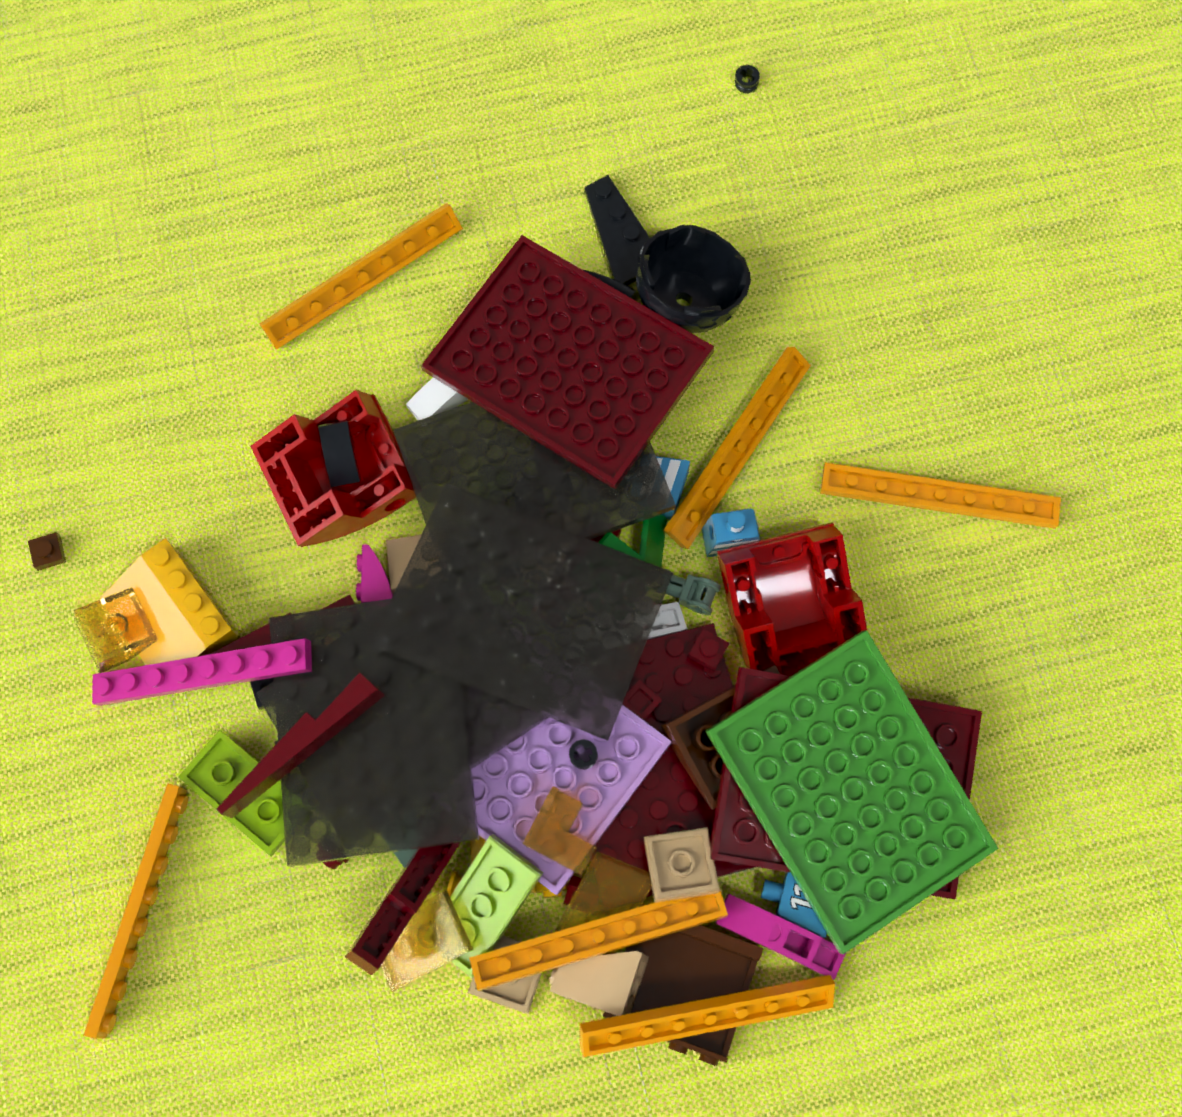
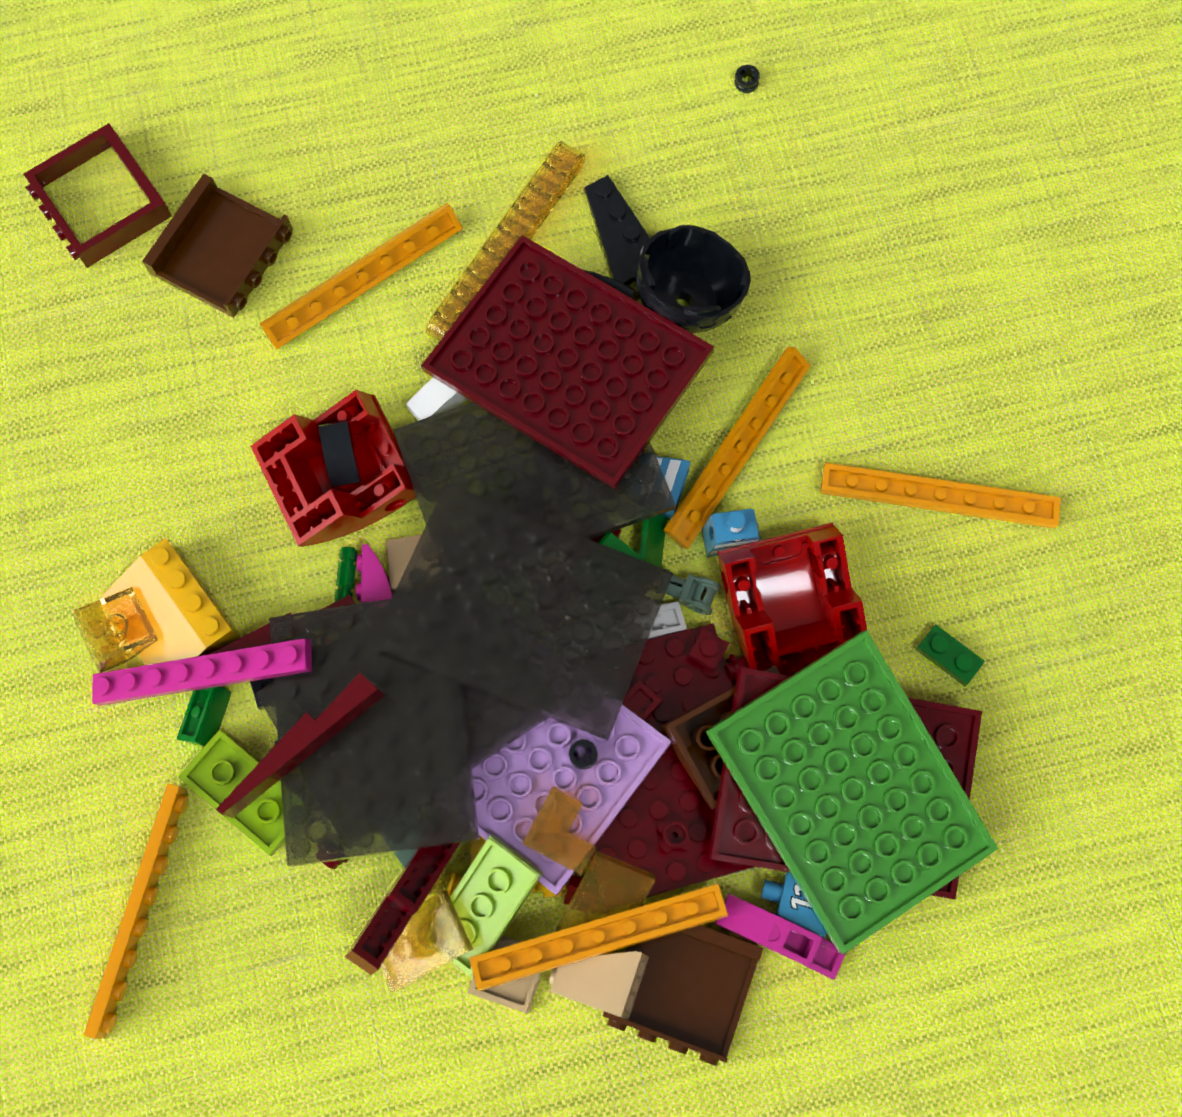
(47, 551): reddish brown plate -> none
(117, 234): none -> dark red window
(204, 715): none -> green slope
(217, 247): none -> reddish brown panel
(345, 572): none -> green axle
(521, 219): none -> clear yellow beam
(681, 865): tan tile -> none
(706, 1015): light orange plate -> none
(733, 664): none -> dark red plate
(950, 655): none -> green plate

